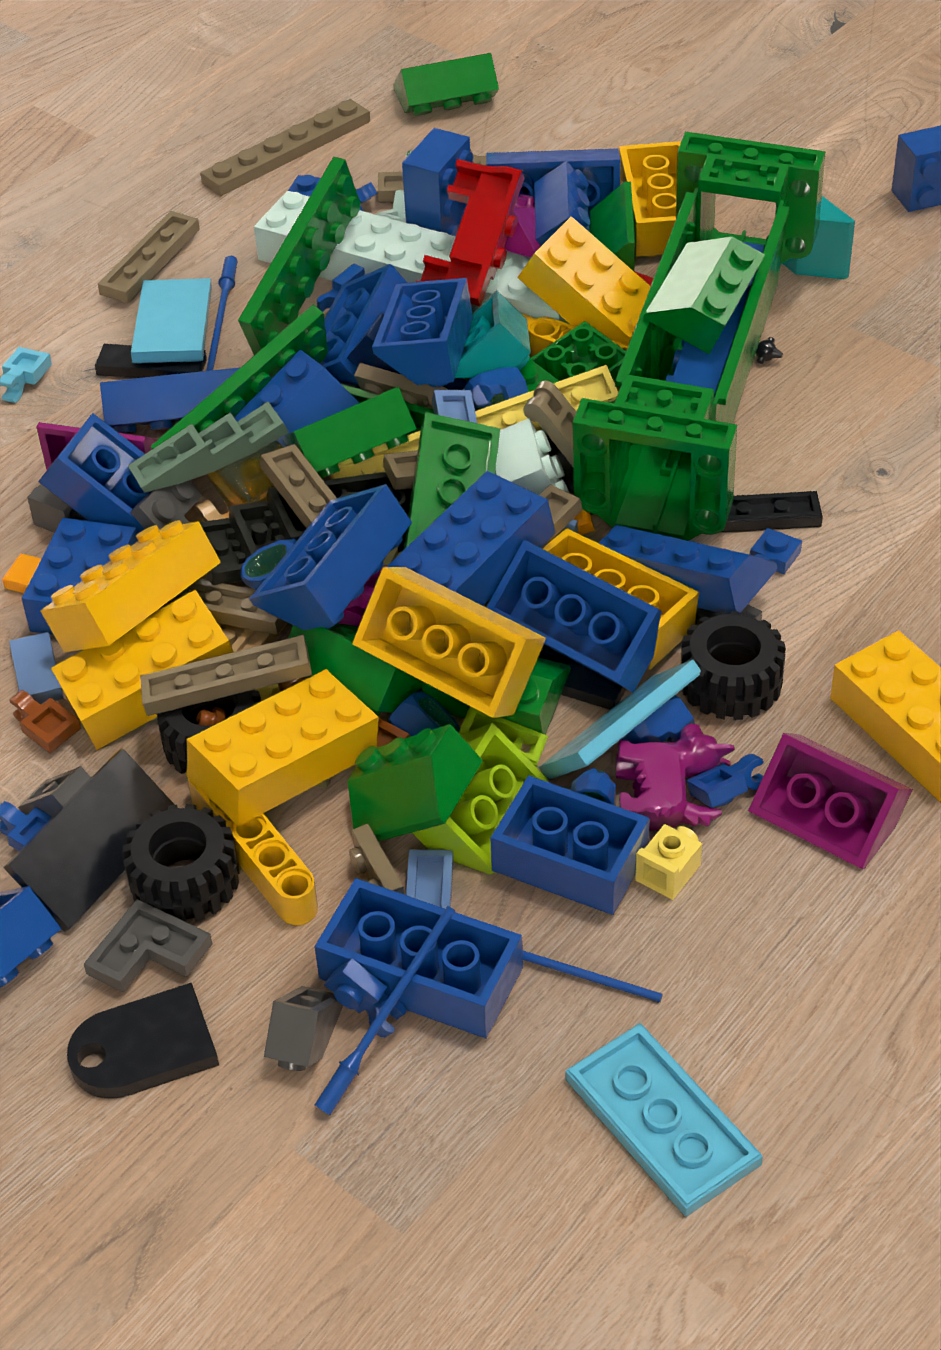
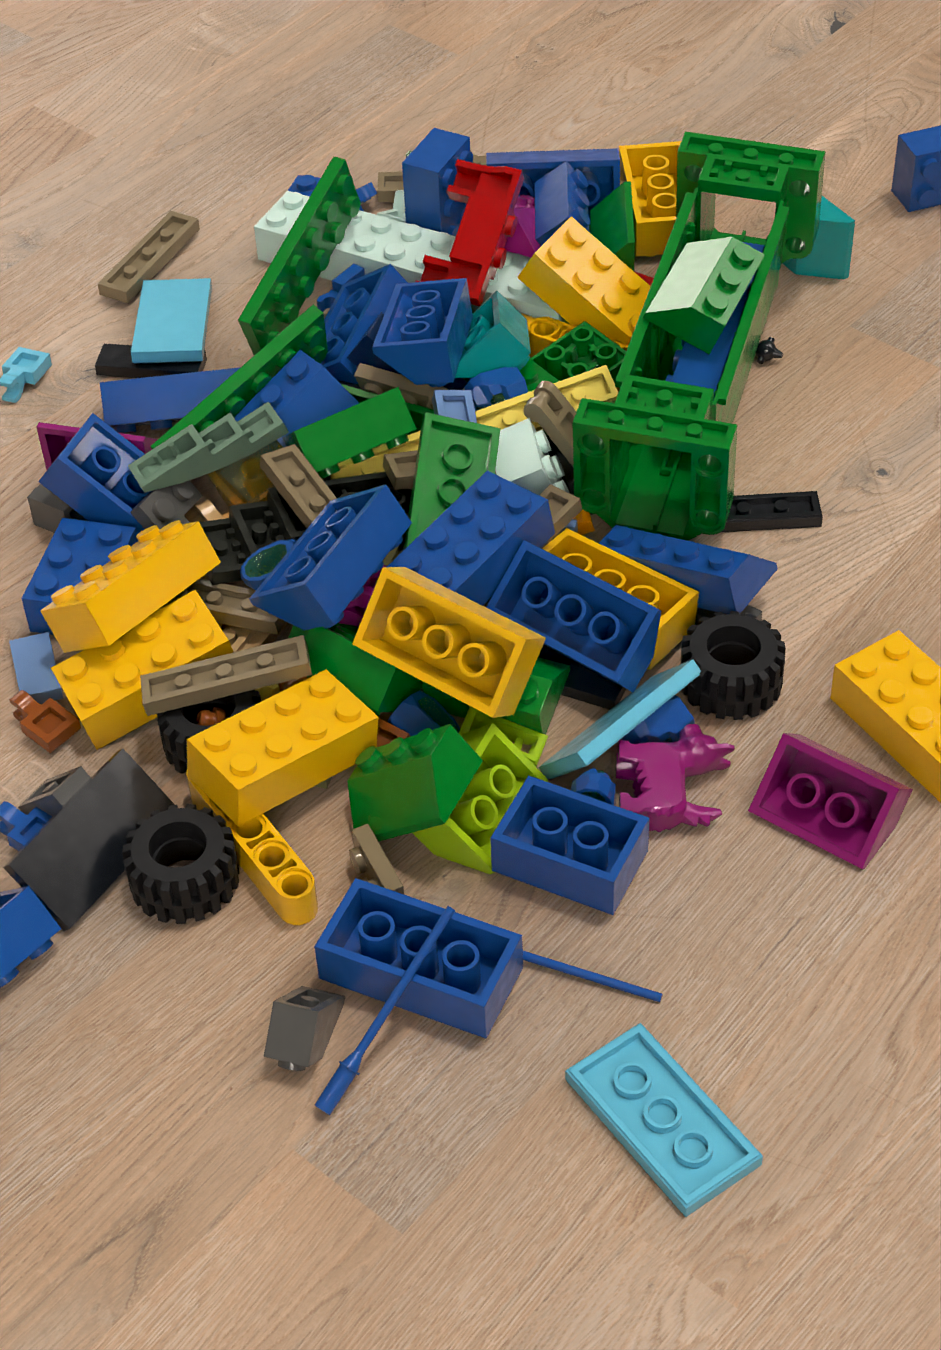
(21, 573): light orange tile -> none
(142, 1044): black tile -> none
(143, 936): dark grey plate -> none
(226, 283): blue piece -> none
(284, 147): dark tan plate -> none
(362, 991): blue plate -> none
(430, 876): medium blue tile -> none
(446, 84): green slope -> none
(670, 853): light yellow brick -> none
(723, 782): blue plate -> none
(777, 548): blue plate -> none

